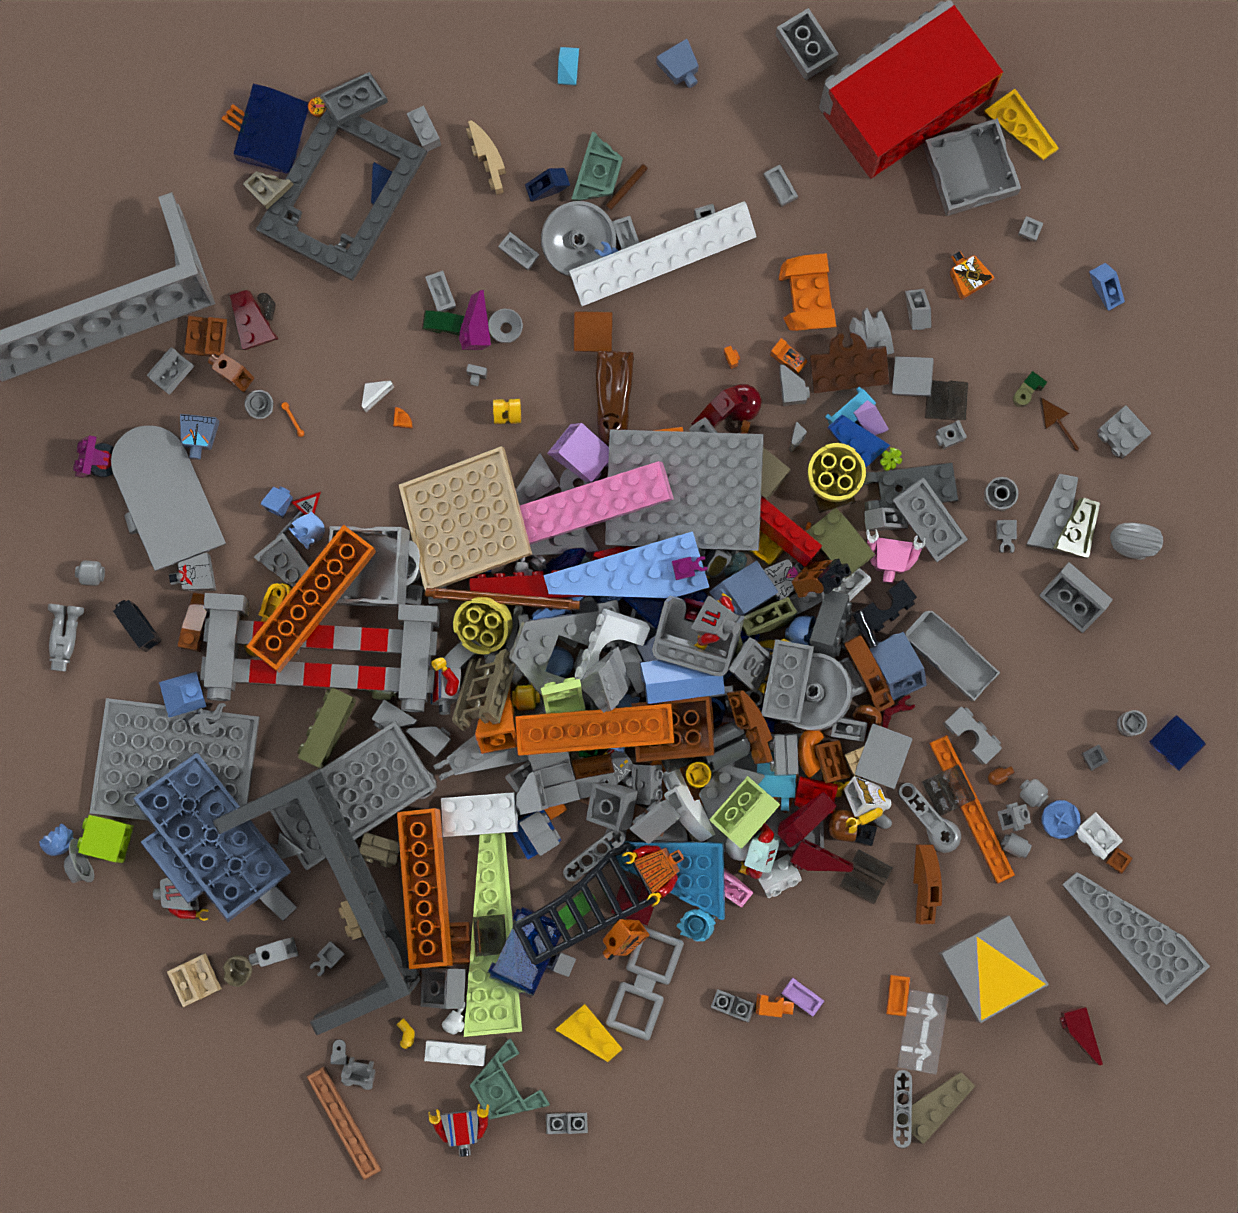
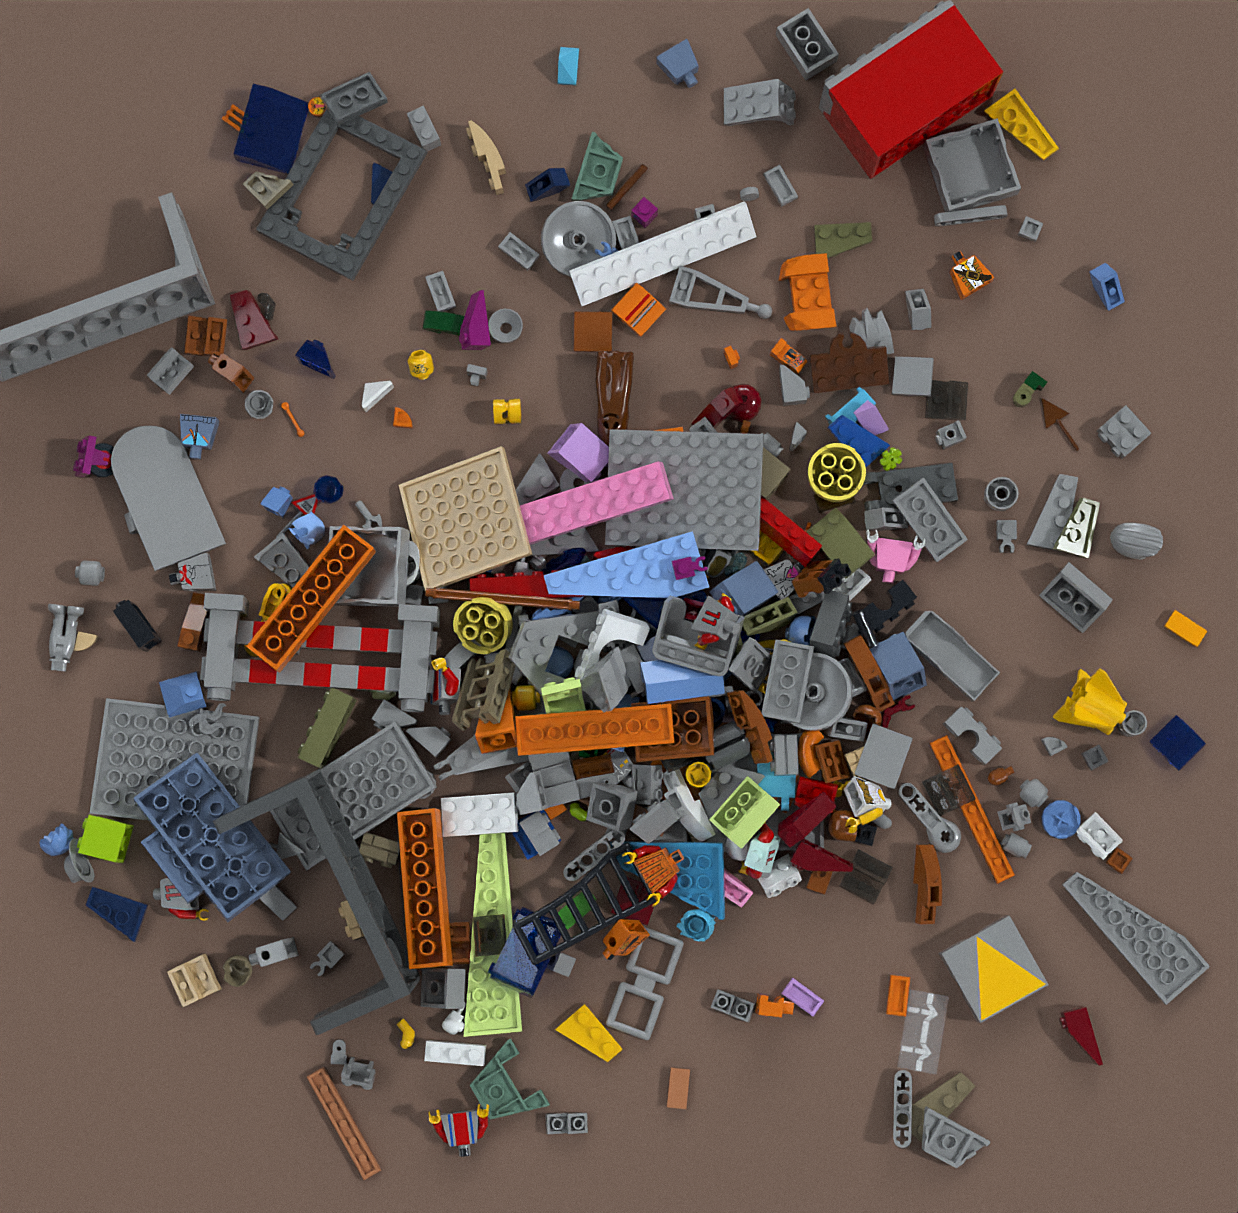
(84, 641): none -> tan tile
(119, 911): none -> dark blue wing
(315, 357): none -> clear blue slope
(328, 489): none -> clear blue hair
(367, 515): none -> light grey bar
(420, 364): none -> yellow head
(577, 812): none -> lime arm
(638, 309): none -> orange slope
(644, 212): none -> magenta brick
(678, 1088): none -> nougat tile
(683, 289): none -> light grey plate
(749, 194): none -> light grey tile
(759, 102): none -> light grey bracket
(772, 445): none -> light grey brick
(819, 881): none -> dark orange plate
(841, 237): none -> olive wing
(949, 1139): none -> light grey wing
(970, 215): none -> light grey beam
(1053, 745): none -> light grey tile
(1093, 703): none -> yellow brick
(1185, 628): none -> light orange tile

